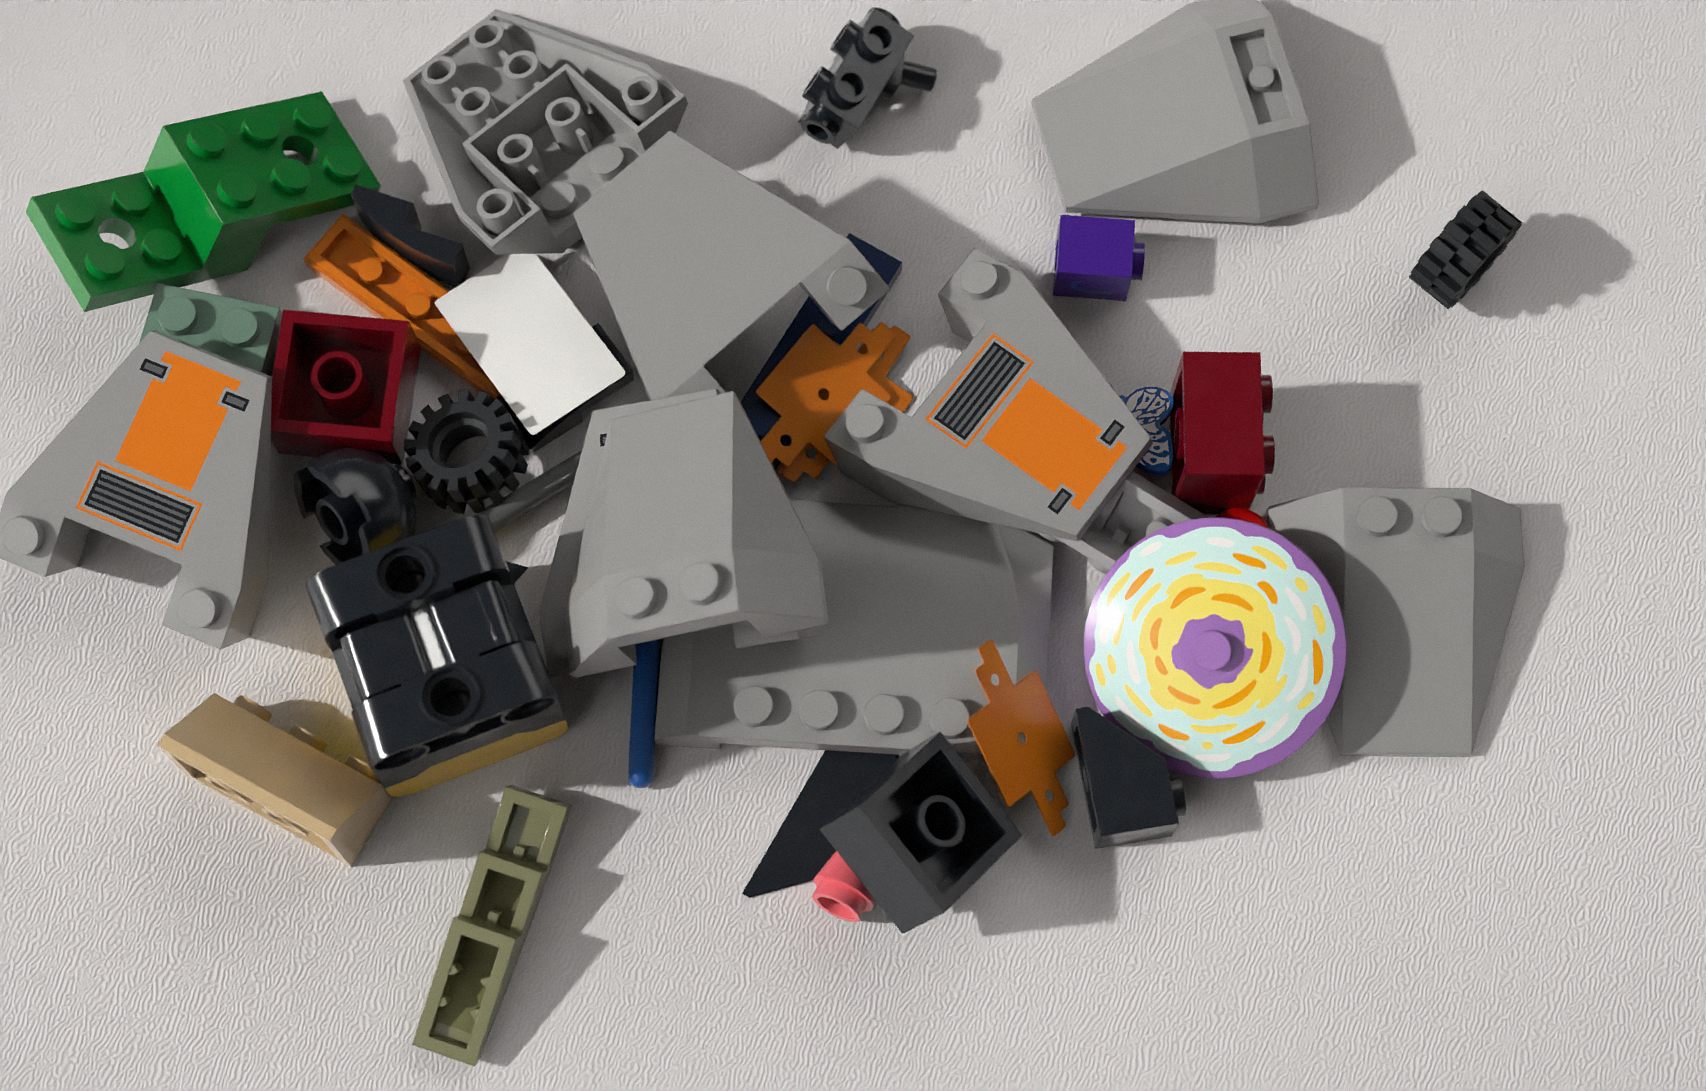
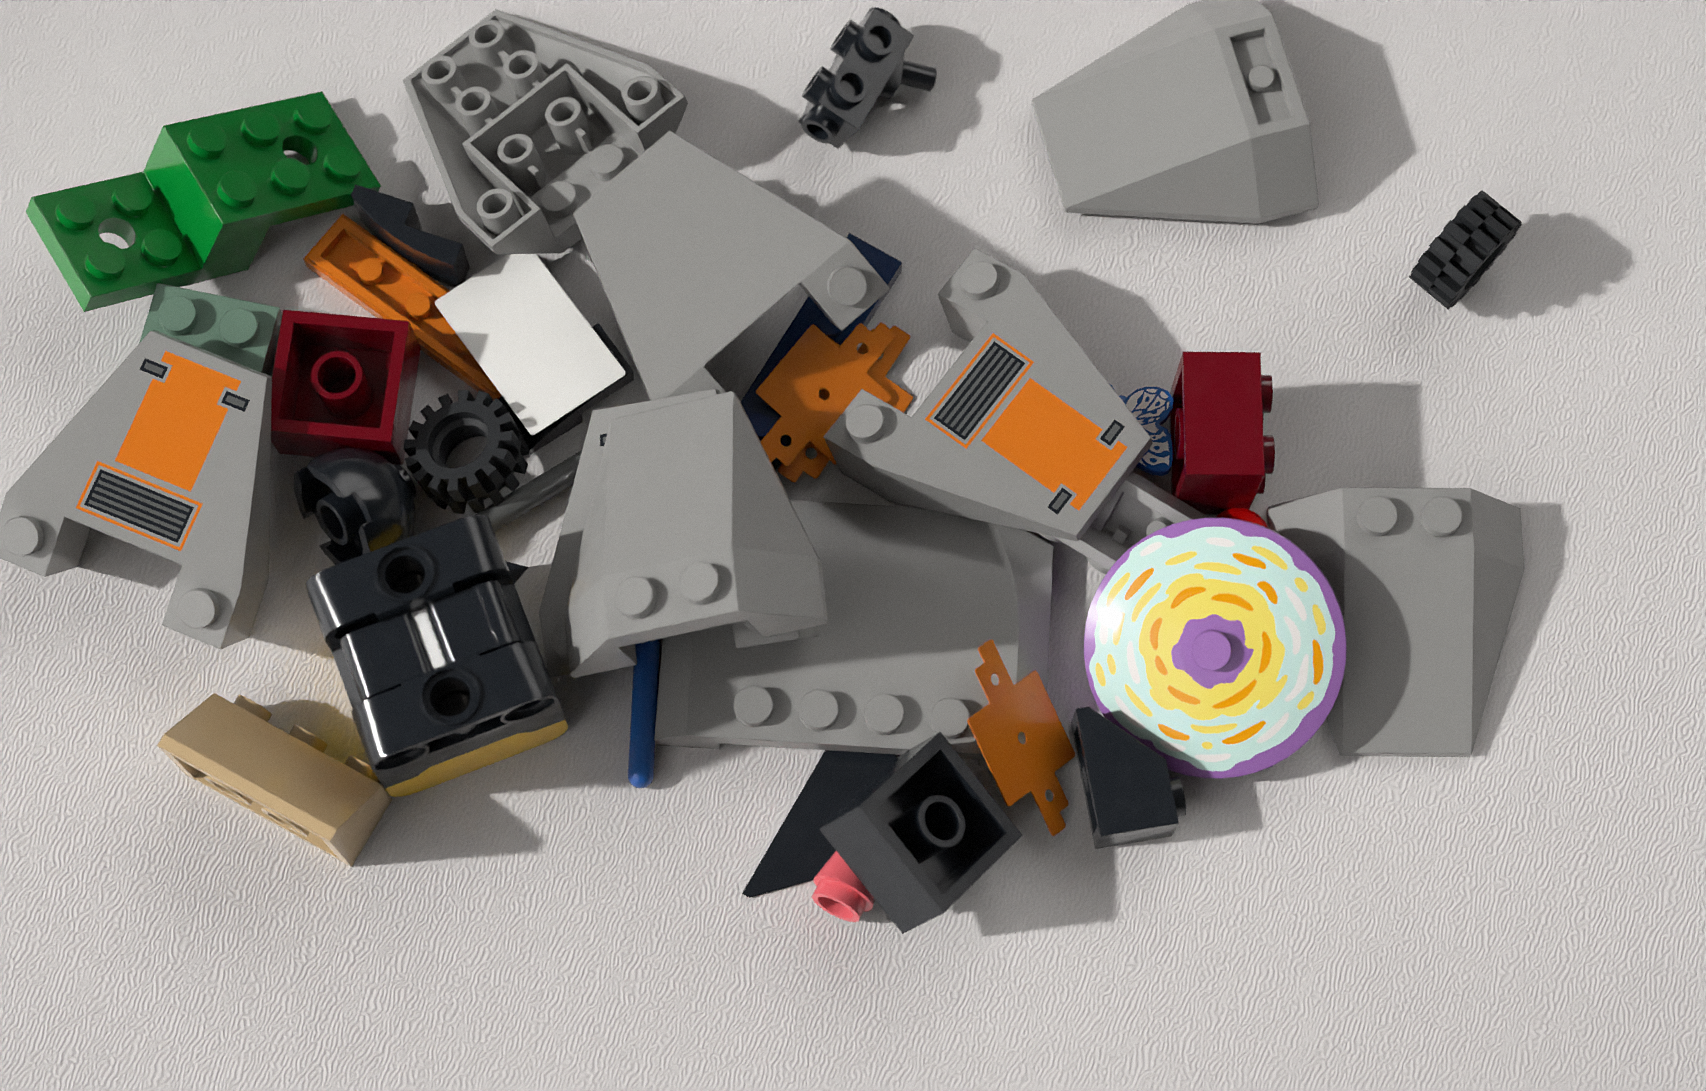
(491, 925): olive slope -> none
(1096, 258): dark purple brick -> none

